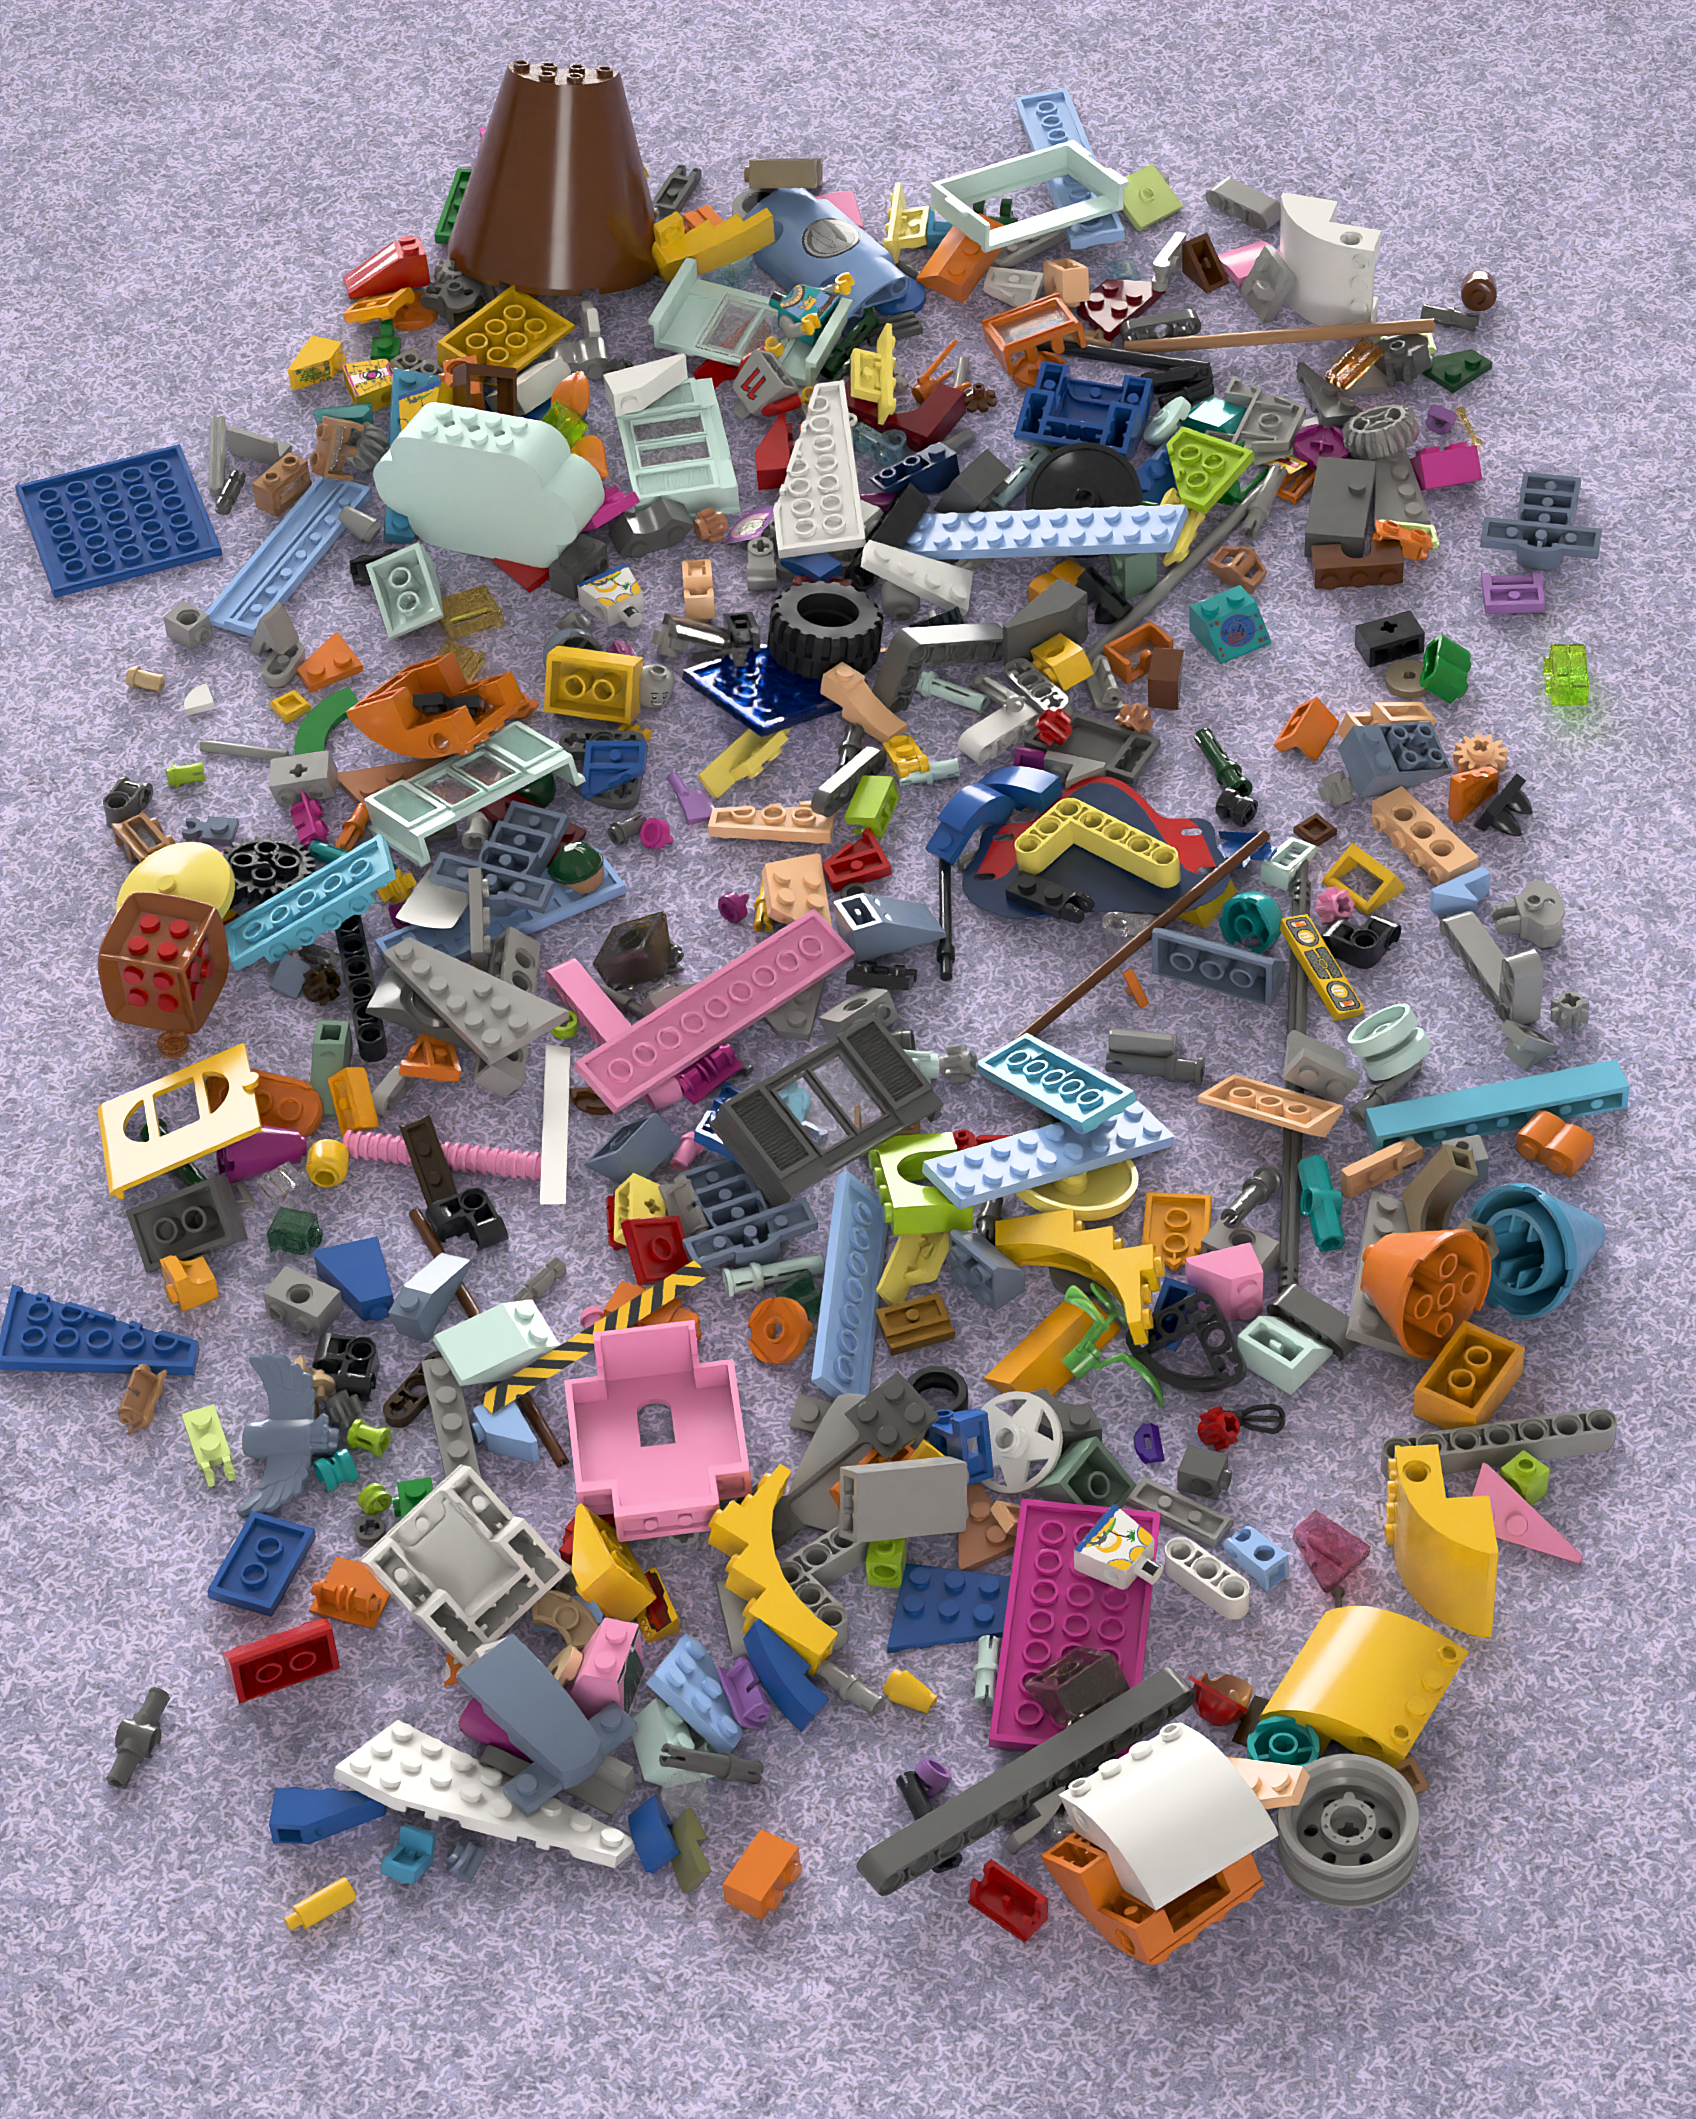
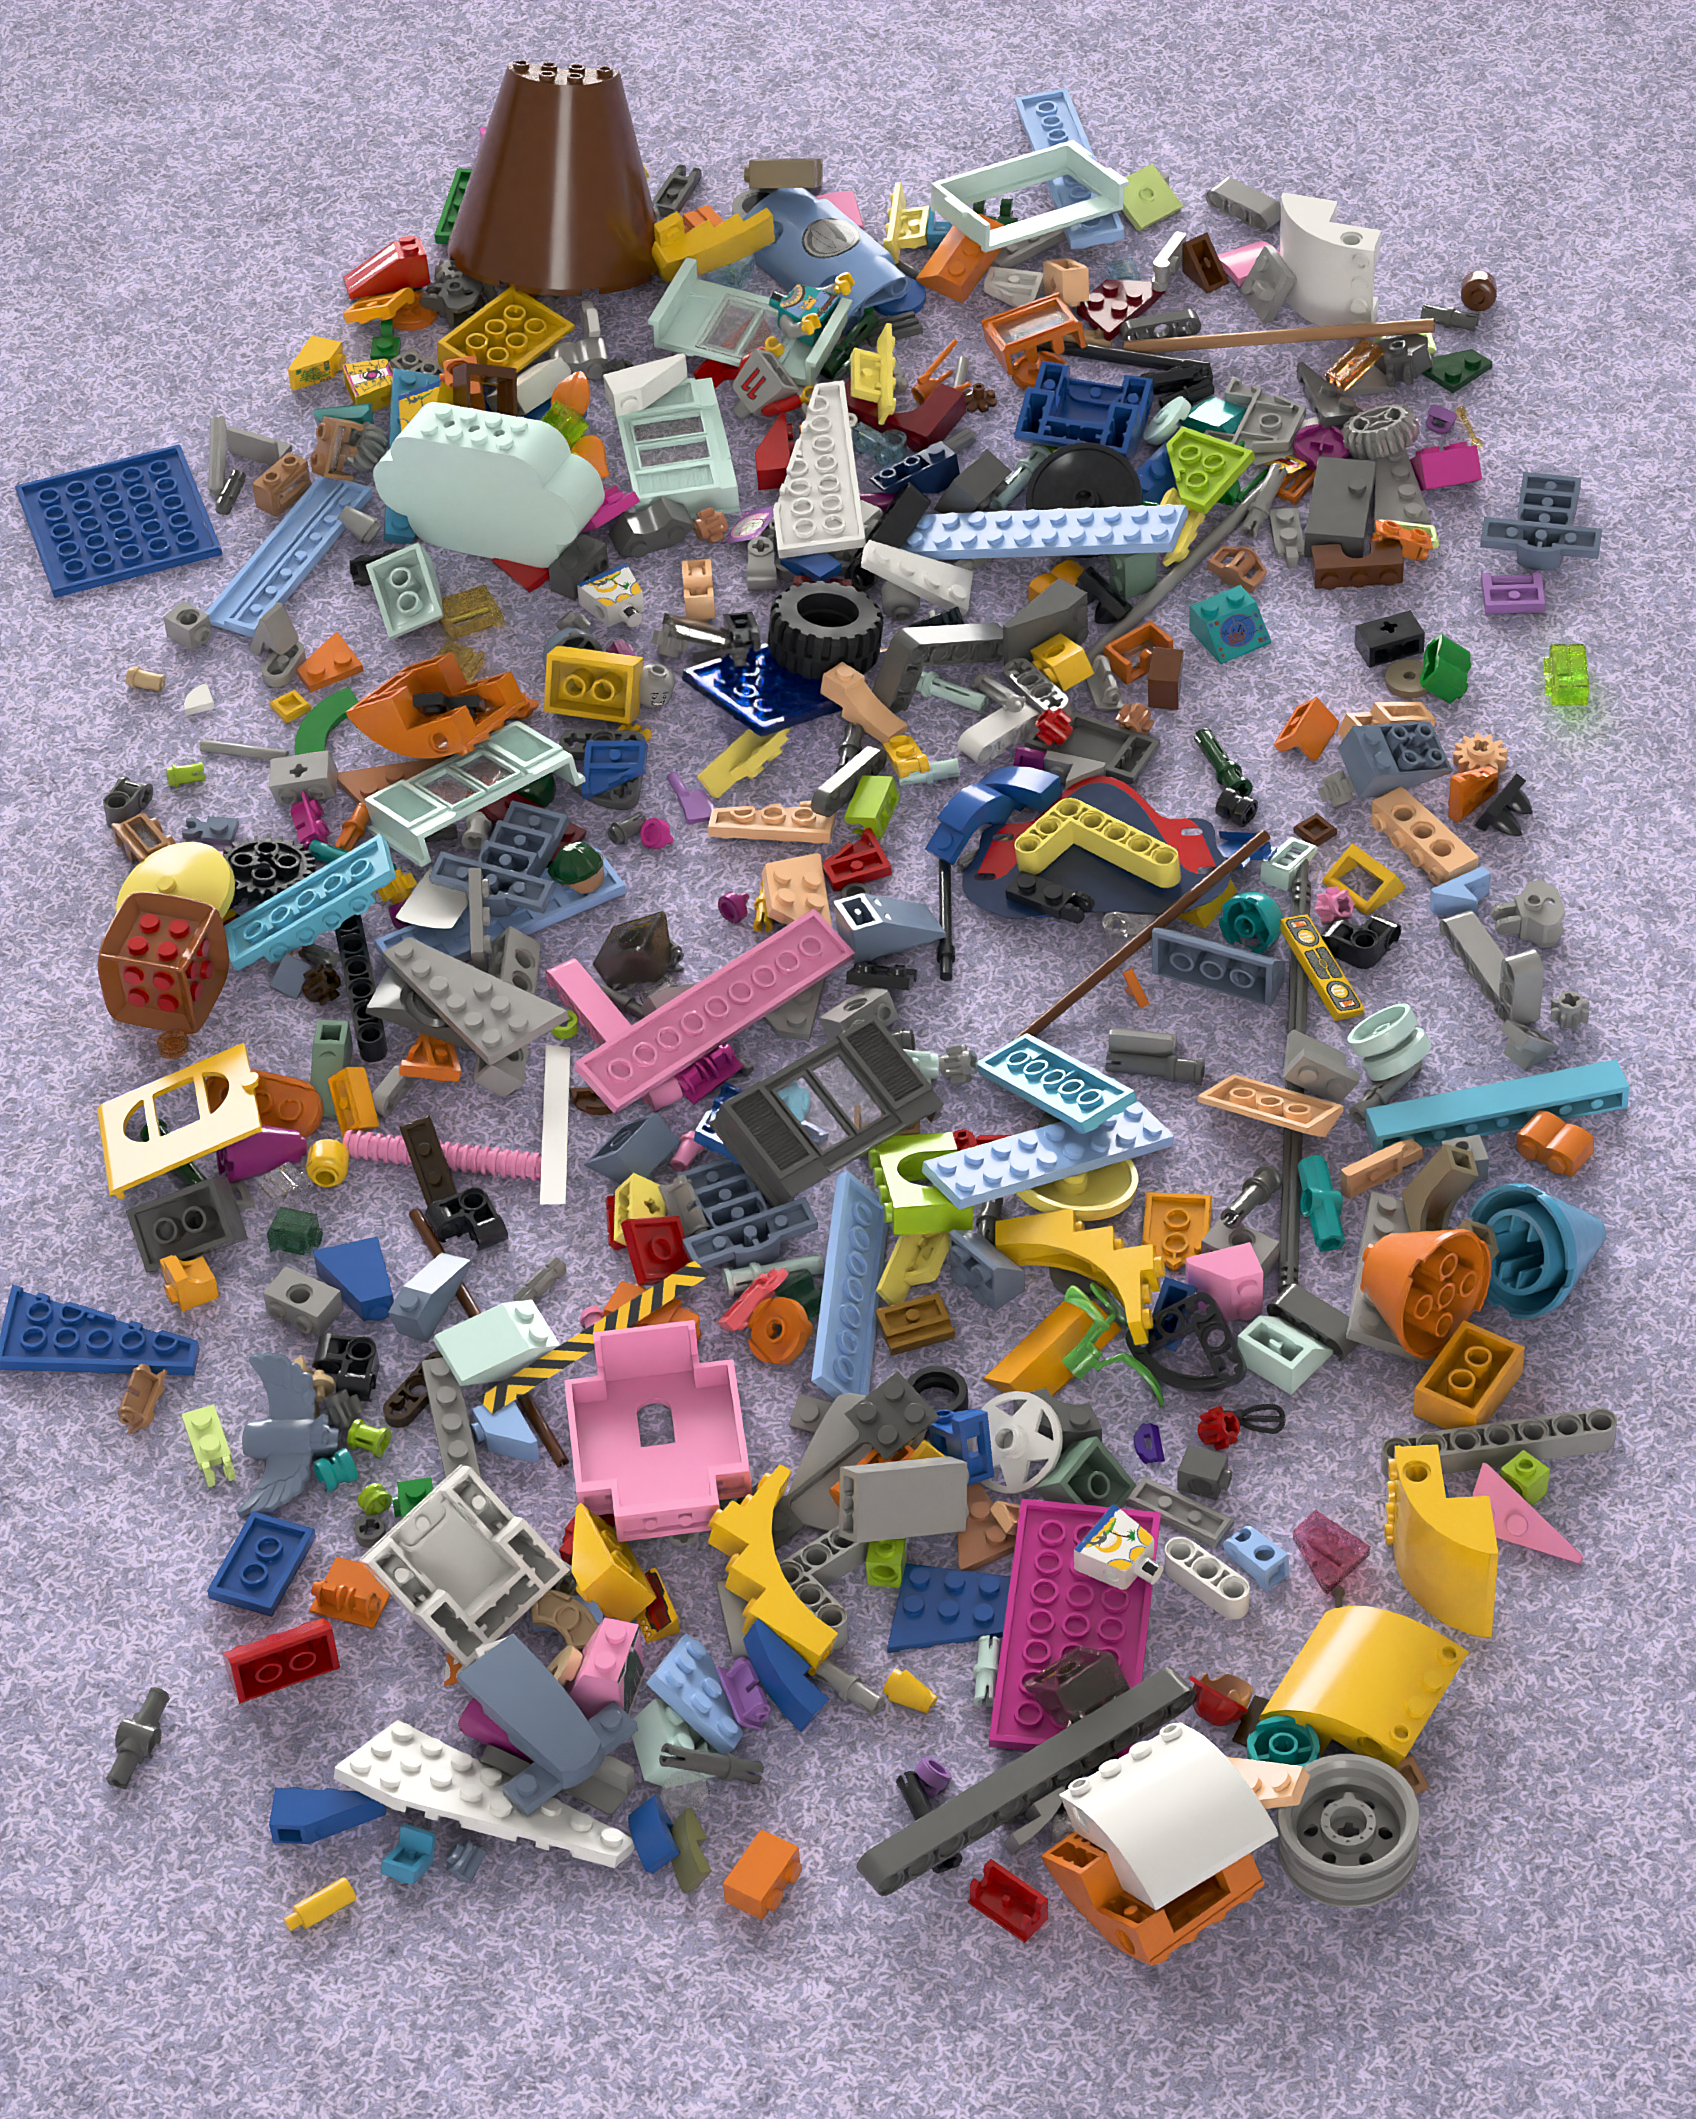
(762, 1288): none -> coral hinge
(1287, 535): none -> light grey hinge

